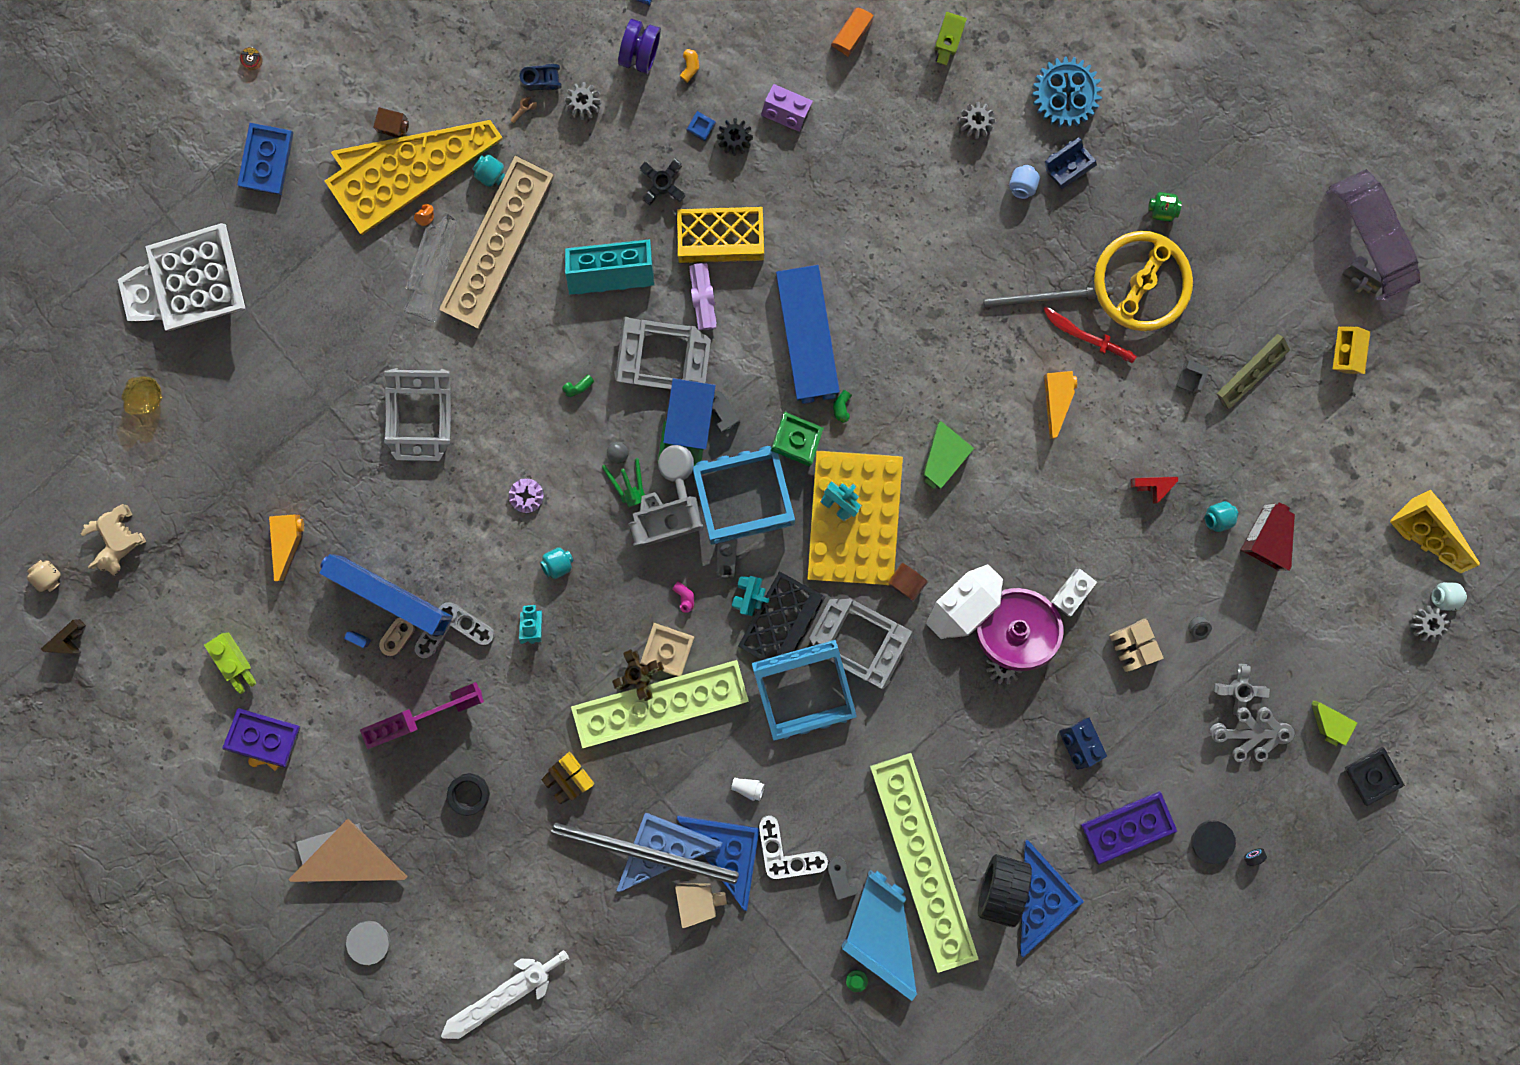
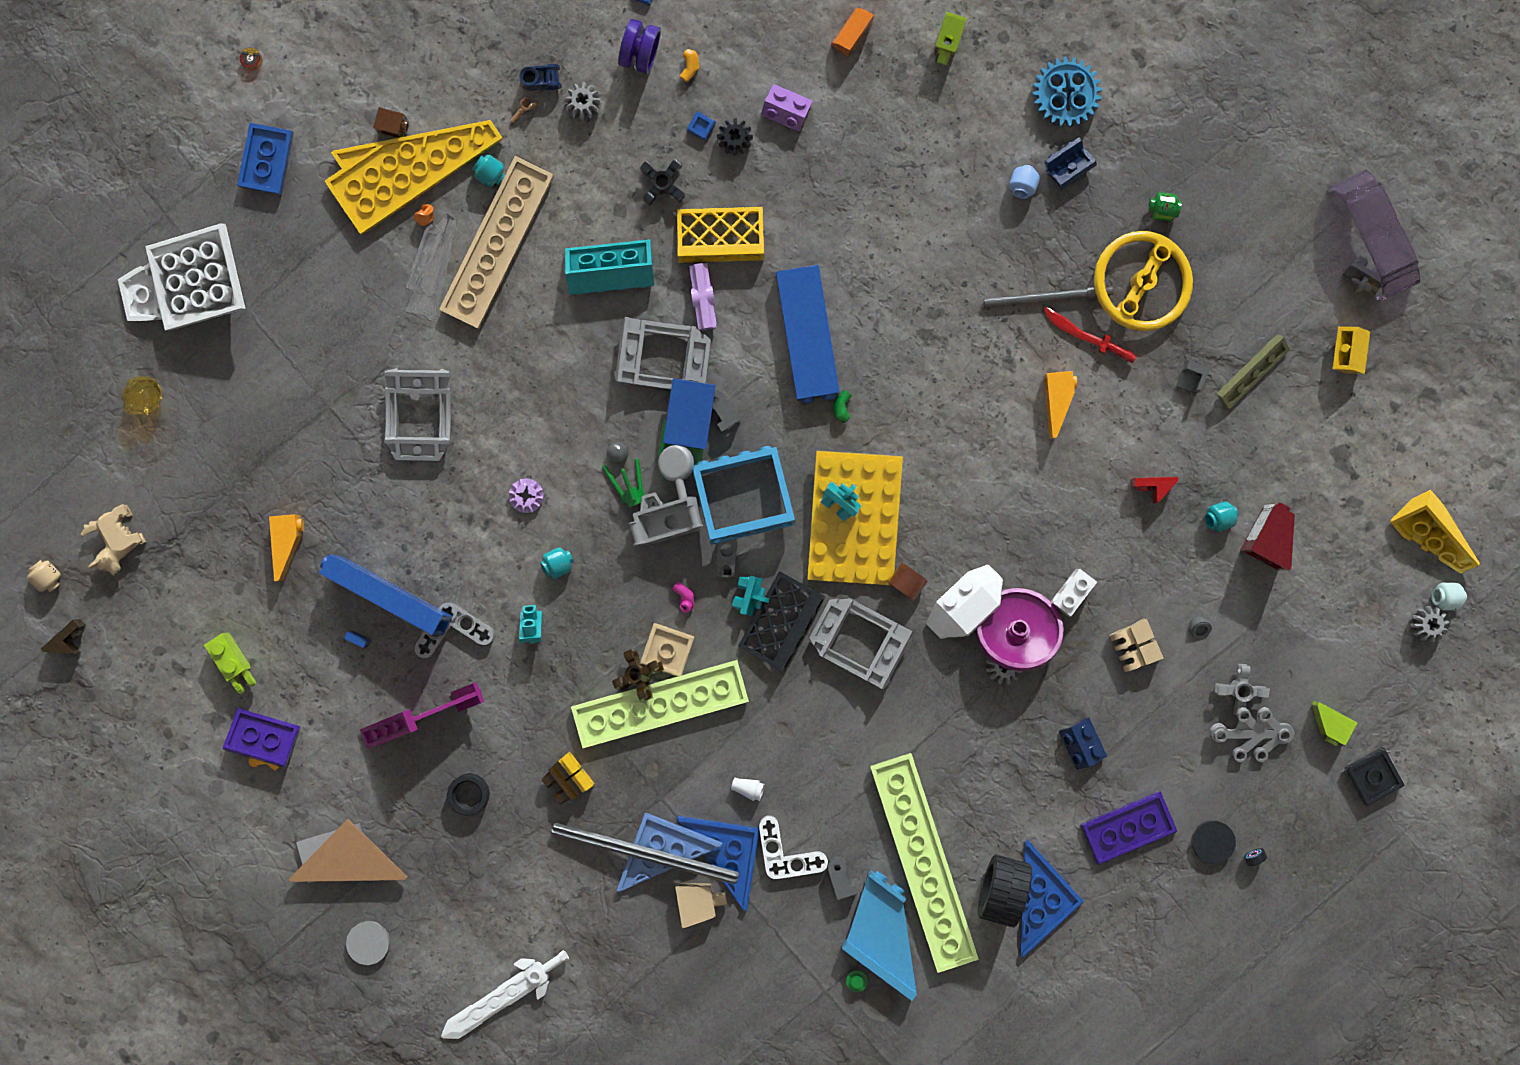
(396, 635): tan plate -> none
(579, 388): green arm -> none
(797, 439): green tile -> none
(797, 659): dark azure window -> none
(944, 456): bright green slope -> none
(970, 123): light grey gear -> none

